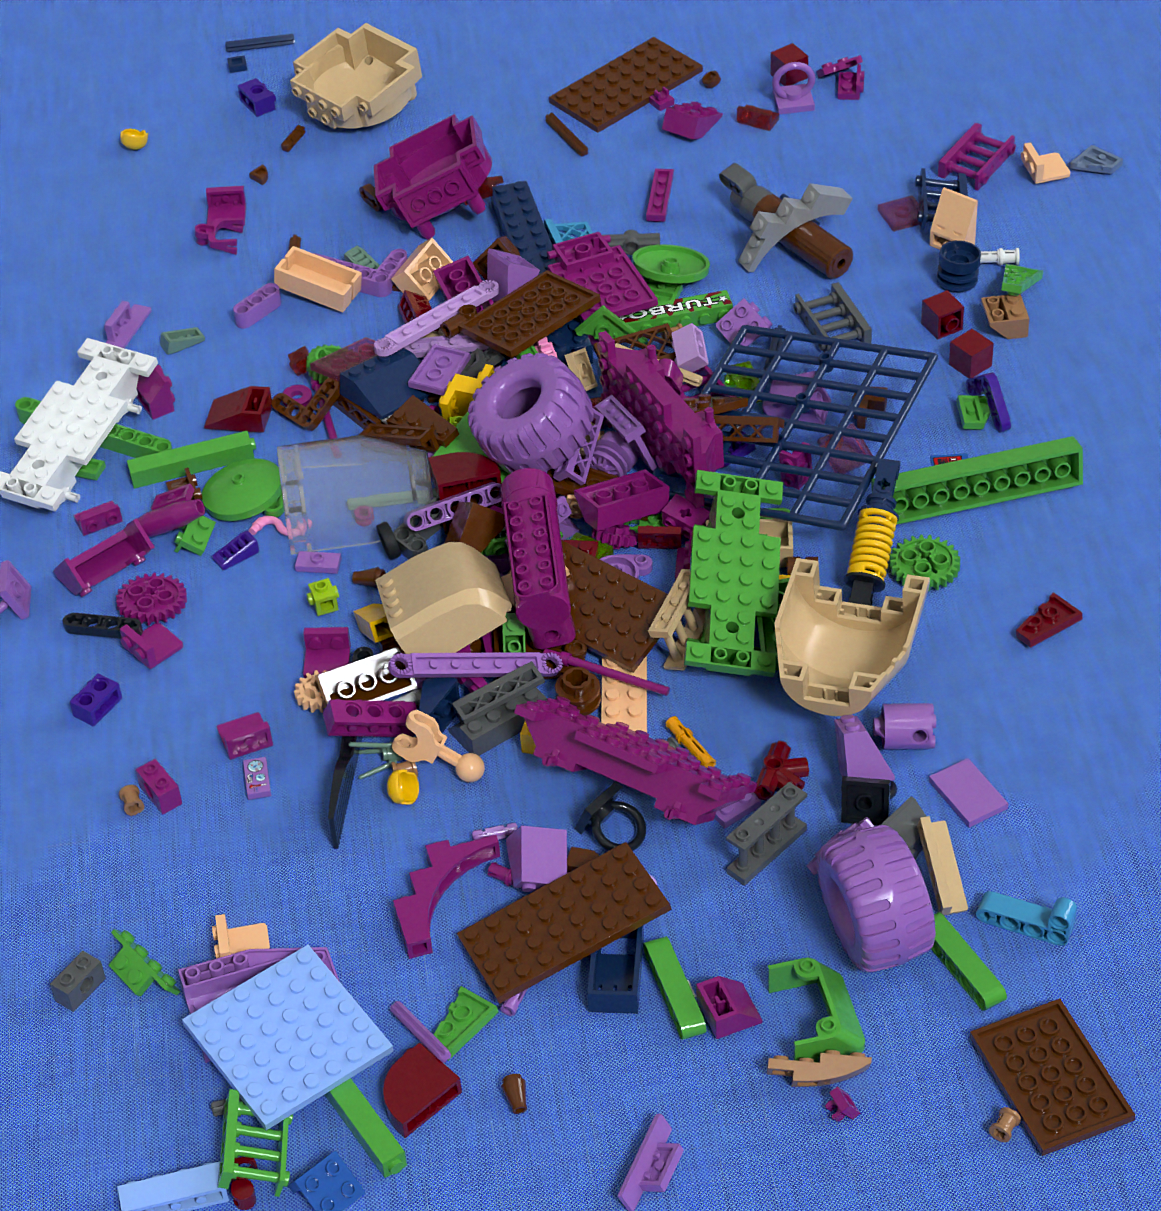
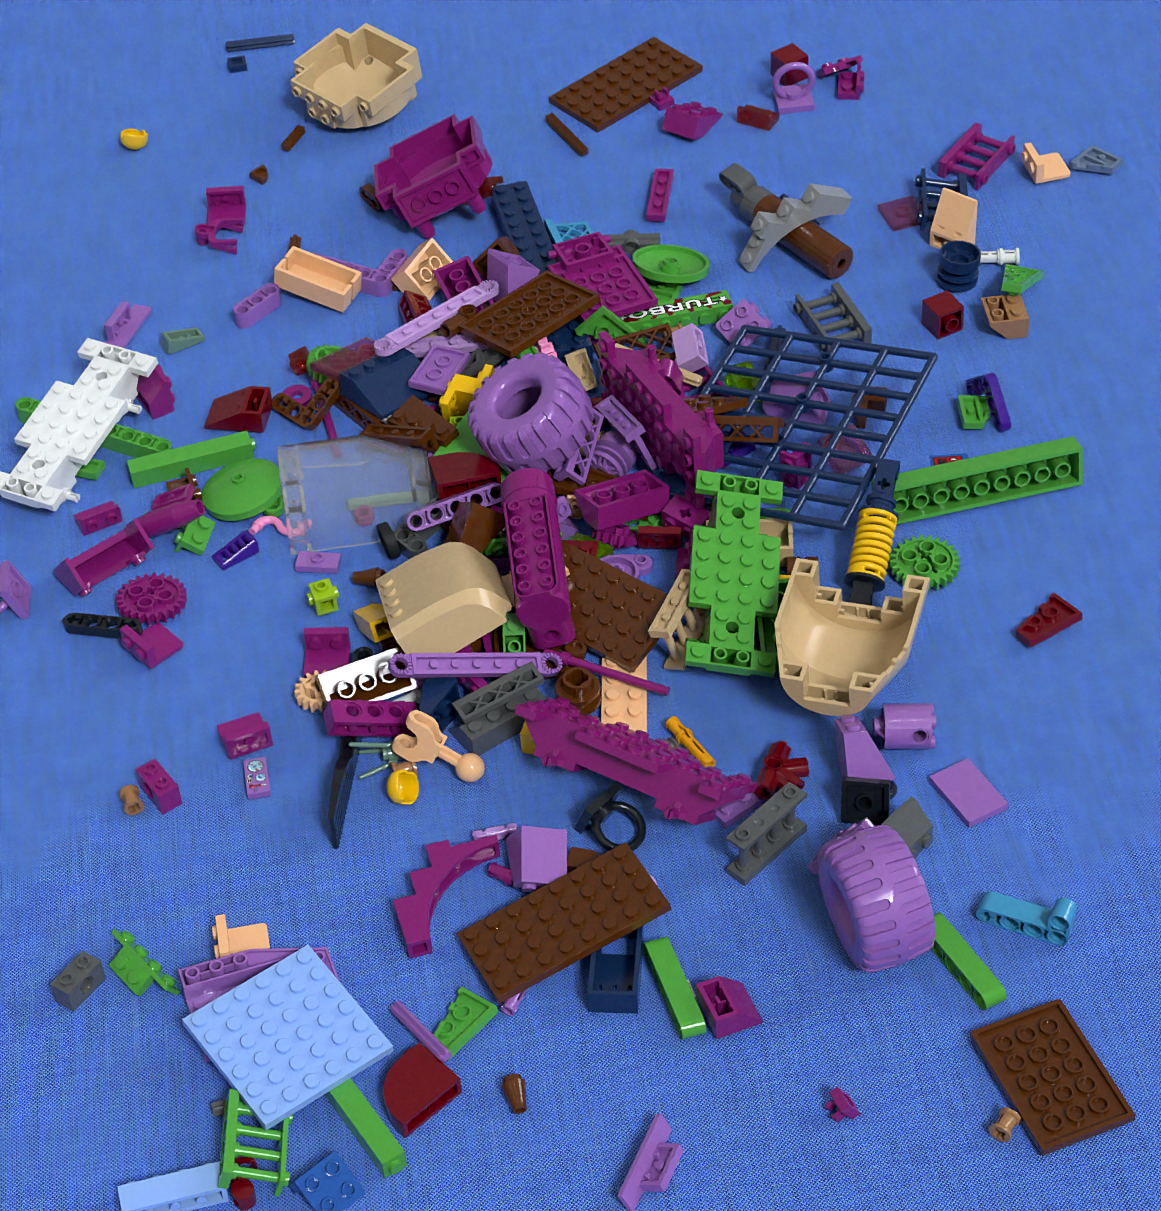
(95, 699): dark purple brick -> none
(256, 97): dark purple brick -> none
(361, 257): sand green slope -> none
(711, 79): reddish brown tile -> none
(829, 1069): medium nougat slope -> none
(838, 1031): bright green windscreen -> none
(942, 866): tan panel -> none
(971, 353): dark red head -> none

